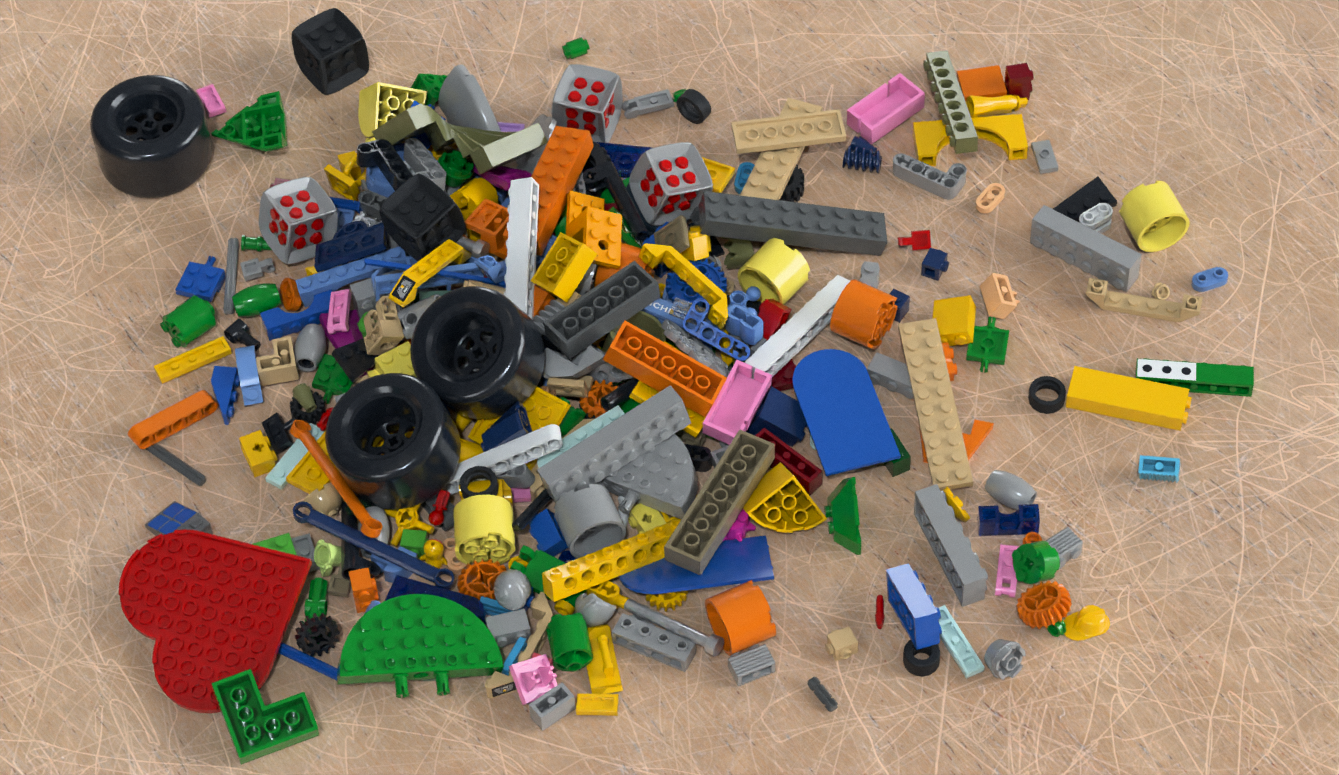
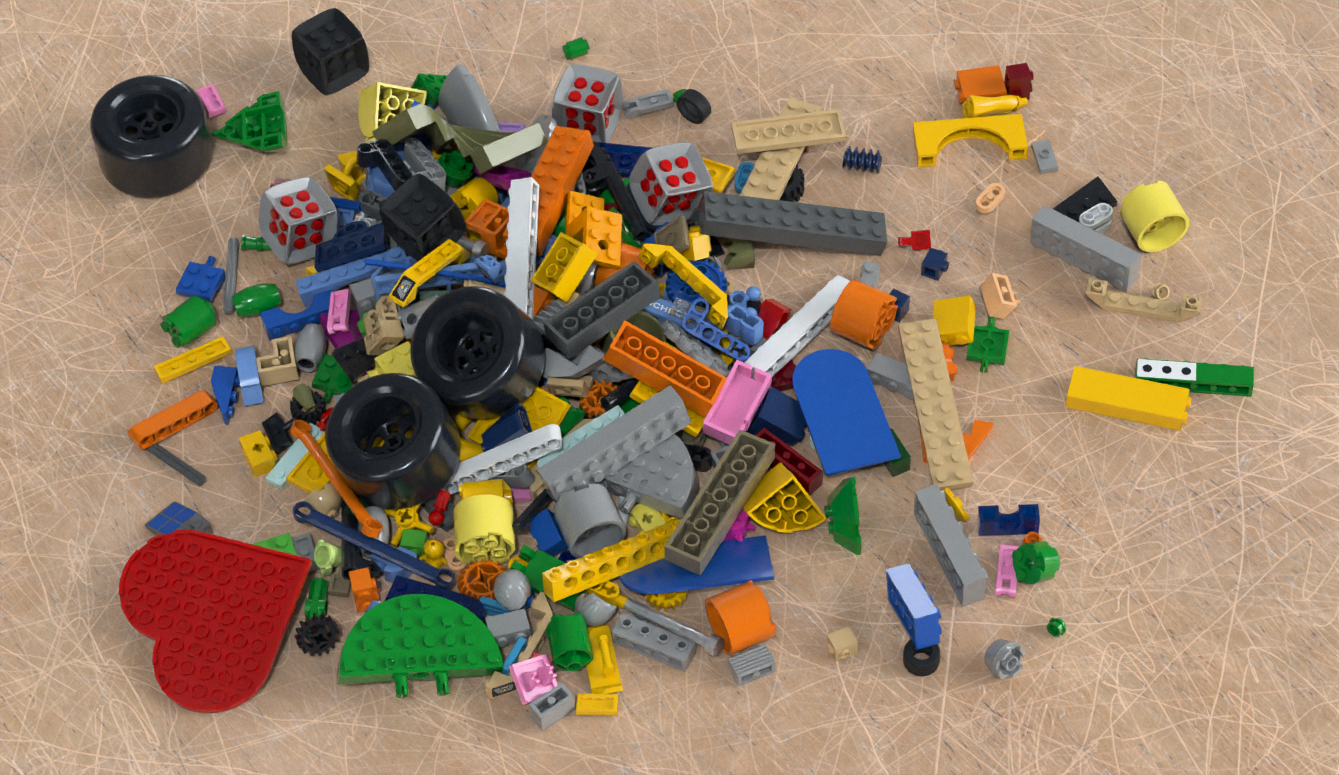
(240, 333): black pin -> none
(253, 268): light grey plate -> none
(259, 728): green brick -> none
(290, 295): orange plate -> none
(308, 661): blue axle -> none
(478, 472): black tyre -> none
(564, 607): yellow tile -> none
(775, 271): light yellow brick -> none
(822, 694): dark grey axle -> none
(862, 143): dark blue cone -> none
(879, 616): red piece -> none
(885, 108): bright pink piece -> none
(931, 179): light grey beam -> none
(951, 102): olive brick -> none
(958, 645): light aqua plate -> none
(1009, 489): light grey piece -> none
(1044, 604): orange gear -> none
(1047, 382): black tyre -> none
(1066, 544): light grey brick -> none
(1086, 623): yellow piece -> none
(1159, 468): medium azure brick -> none
(1211, 279): medium blue plate -> none

